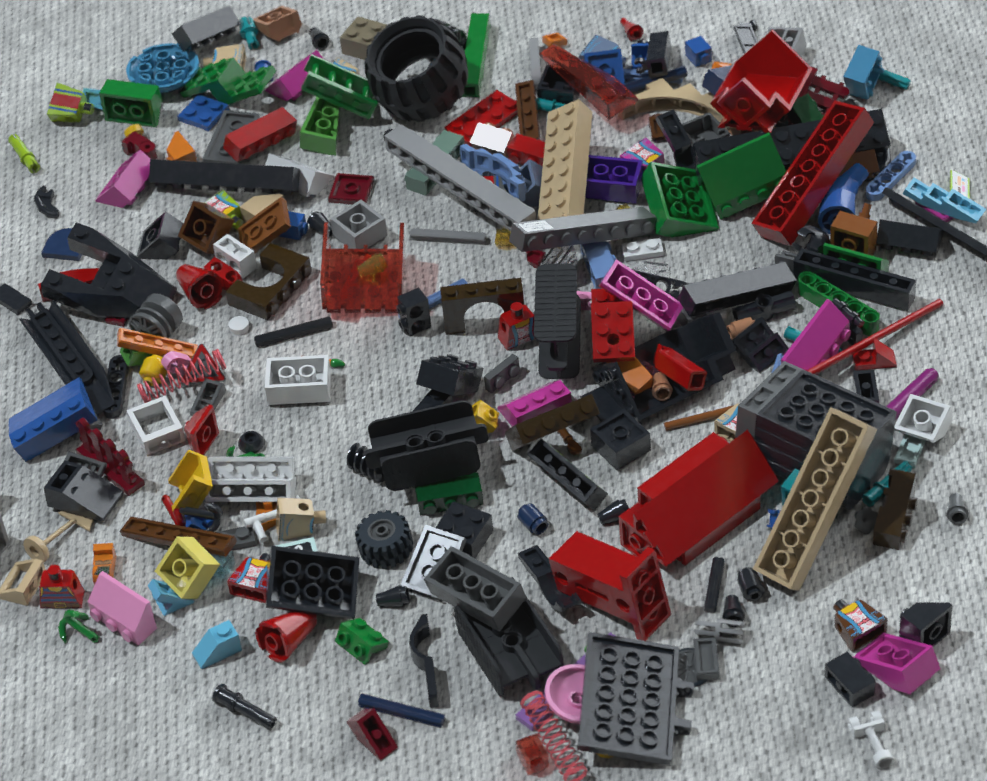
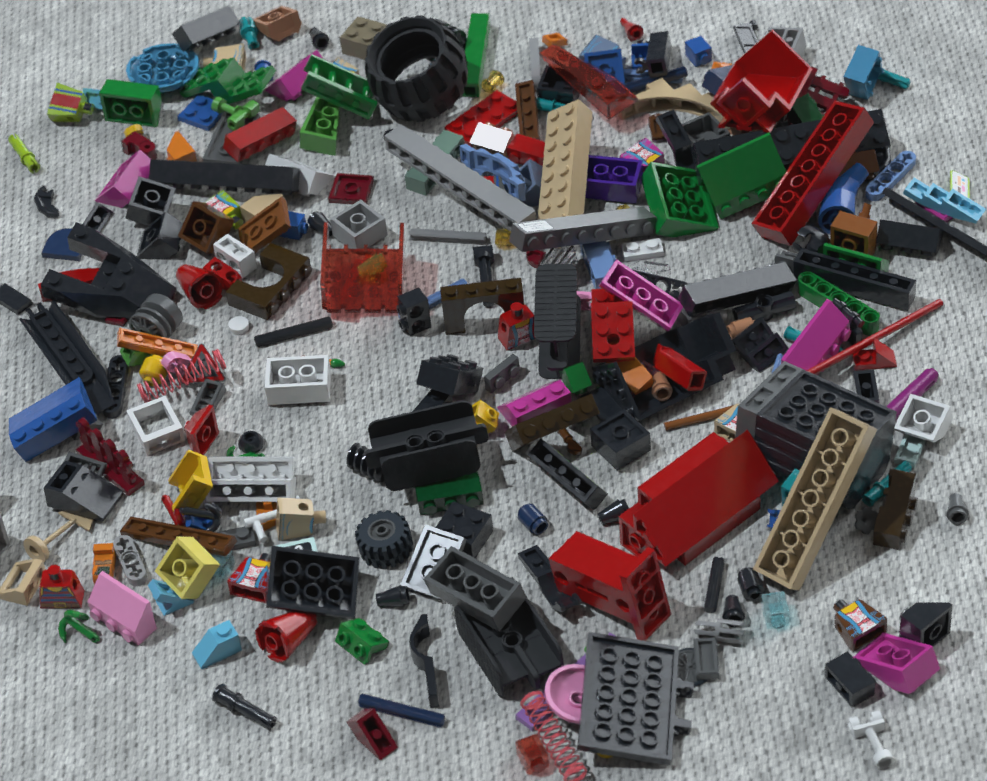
(98, 217): none -> black slope
(130, 553): none -> light grey beam
(149, 201): none -> black brick
(238, 113): none -> bright green bar
(484, 259): none -> black axle
(490, 84): none -> clear yellow bush
(576, 378): none -> green brick
(775, 610): none -> clear light blue brick

